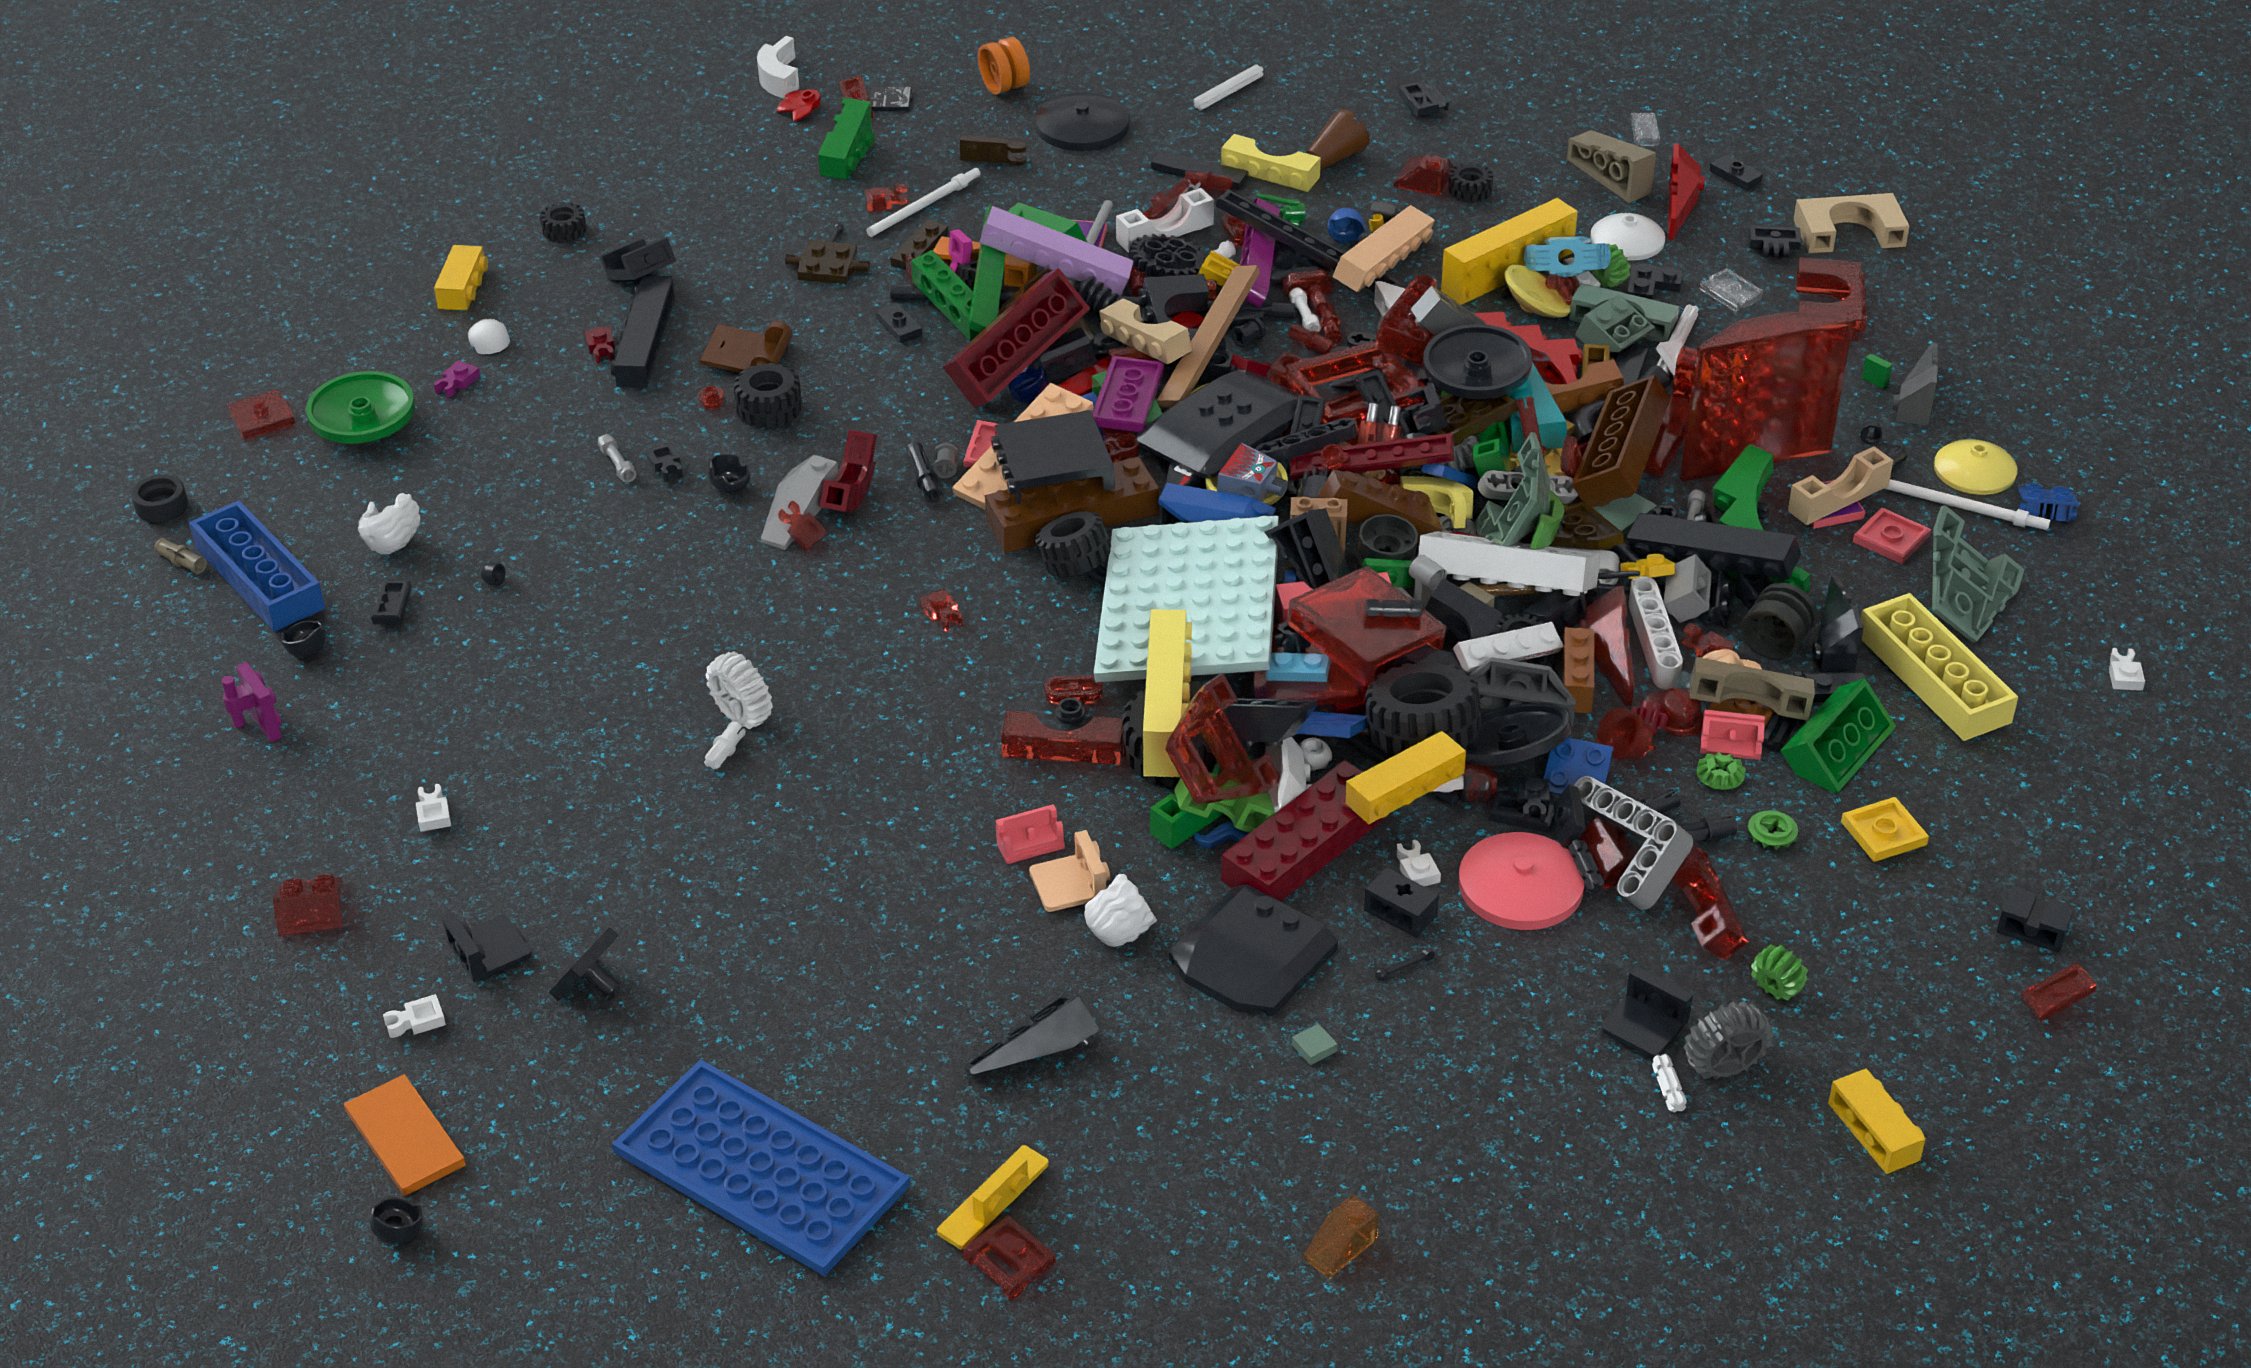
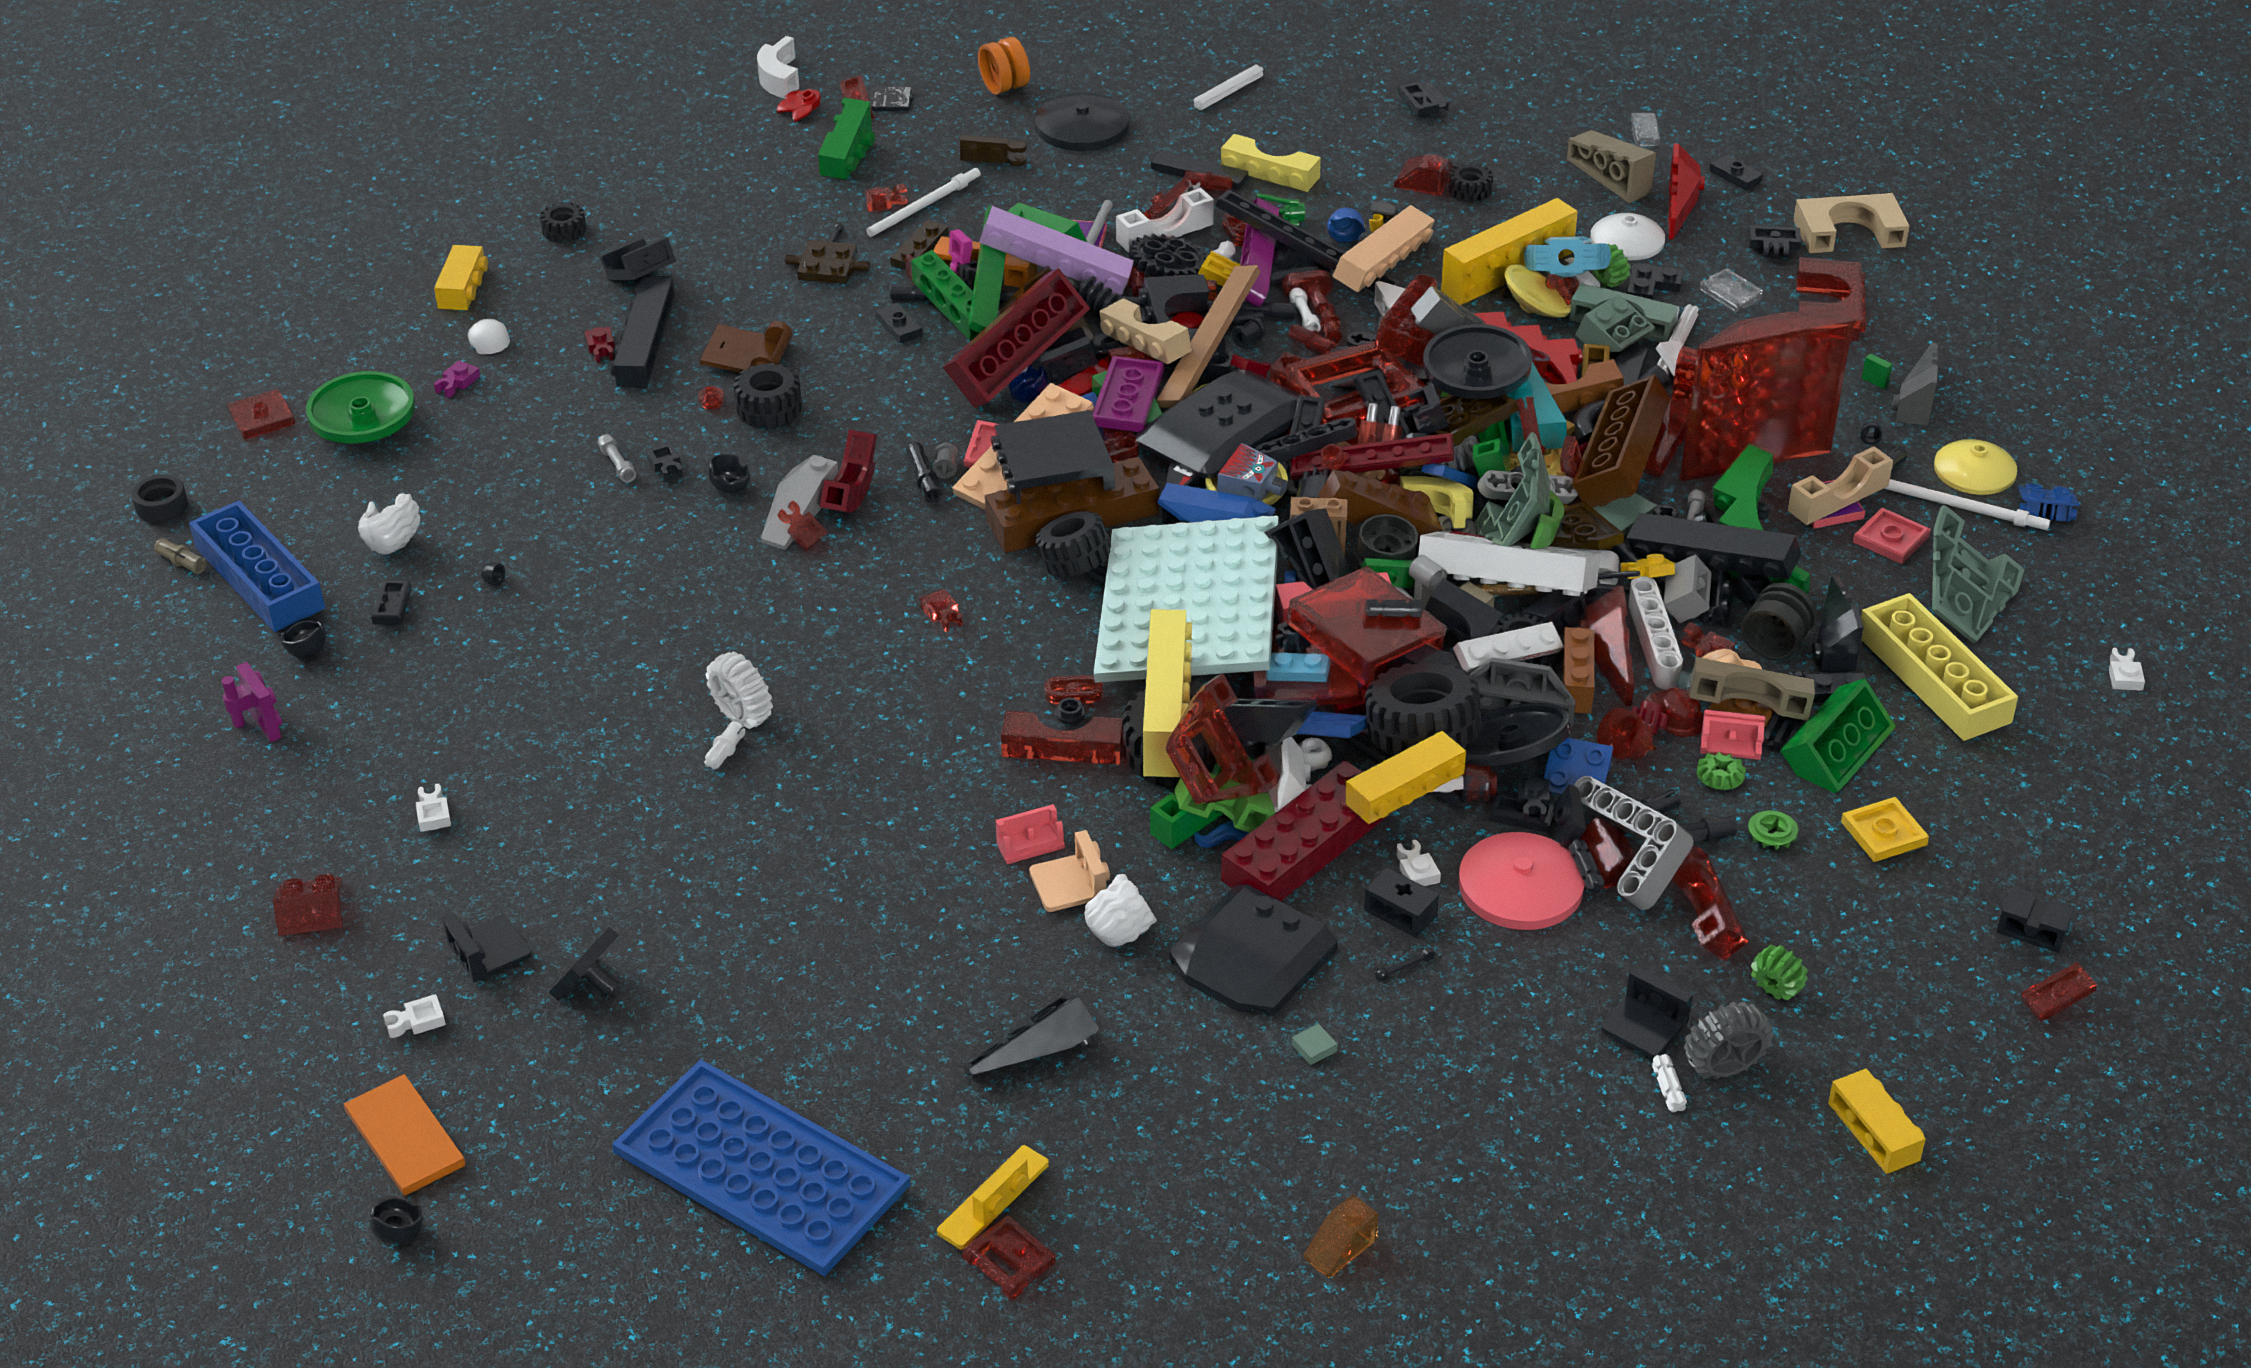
(1339, 139): reddish brown cone -> none

